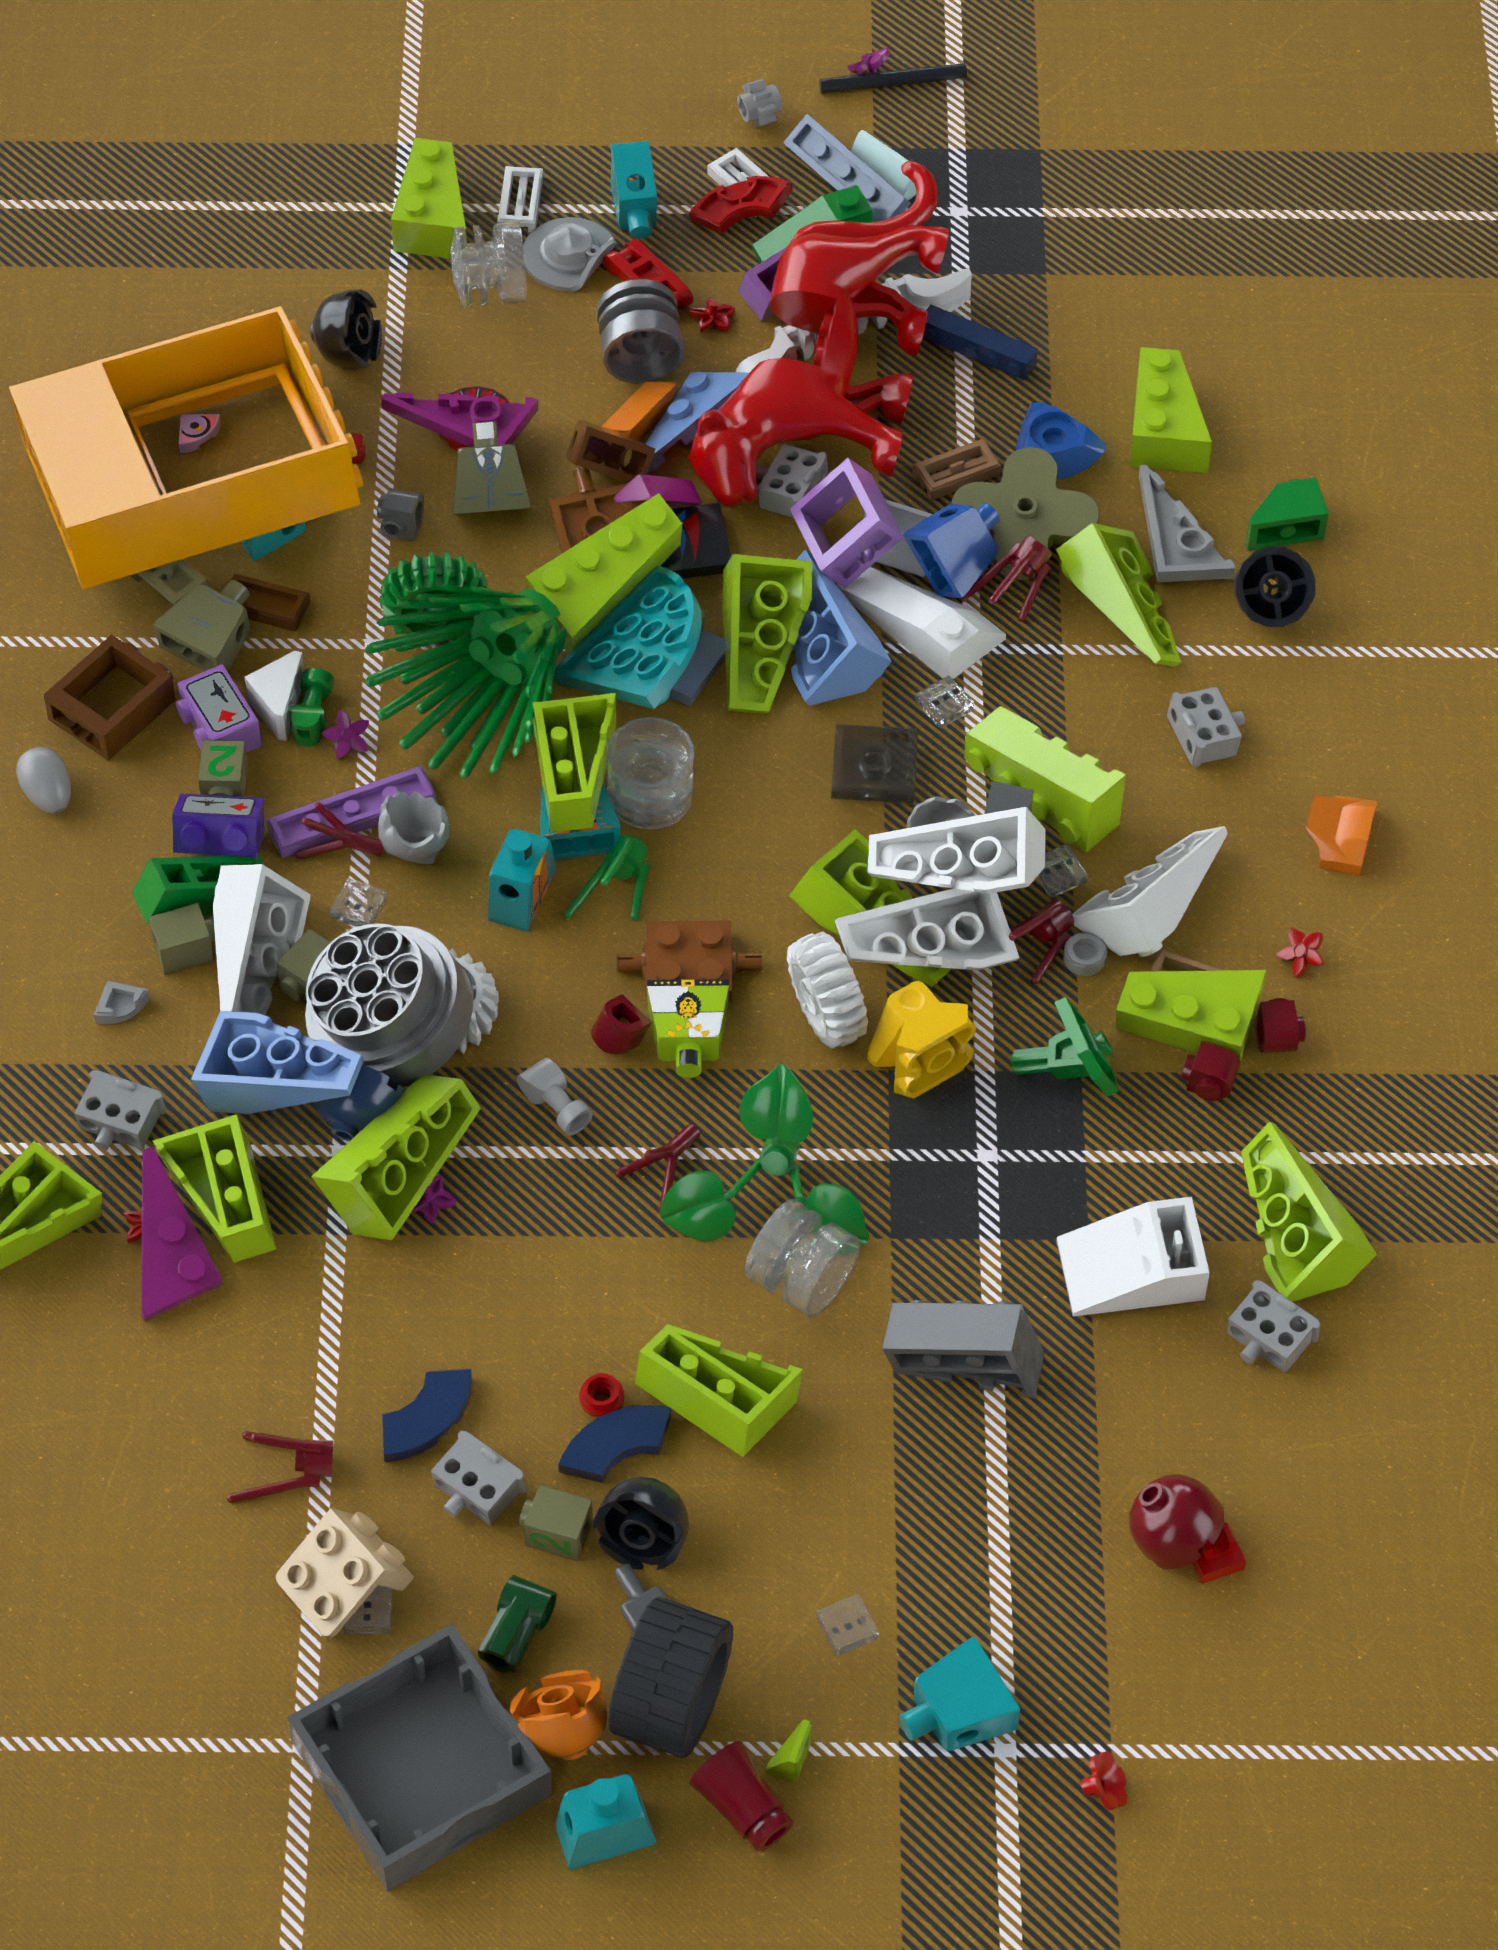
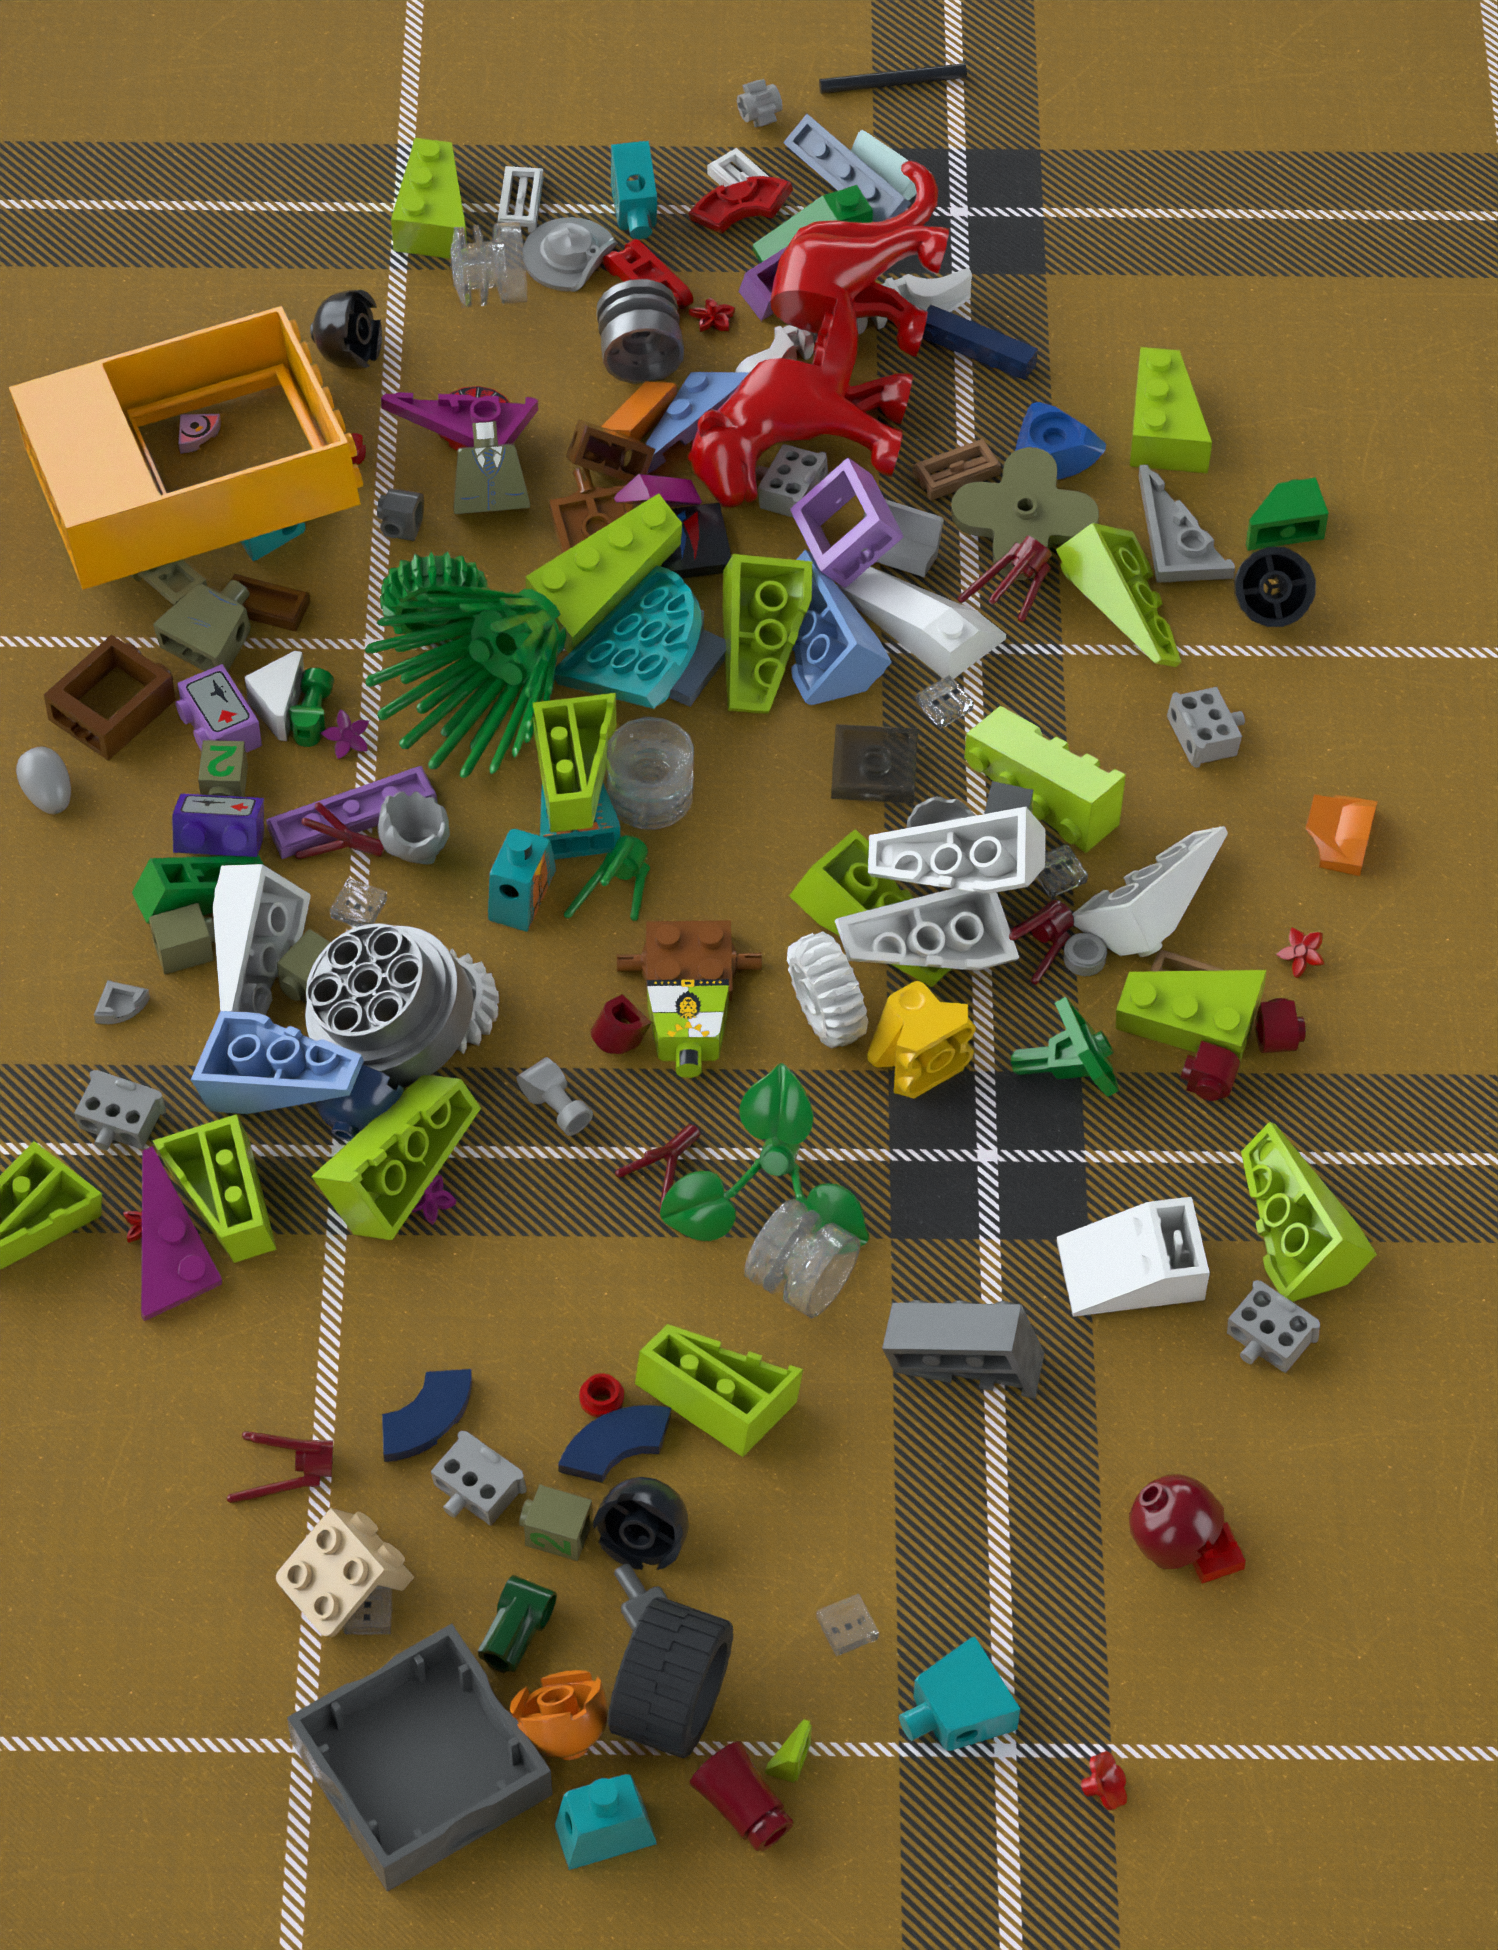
(870, 61): magenta plant -> none
(954, 546): blue torso -> none

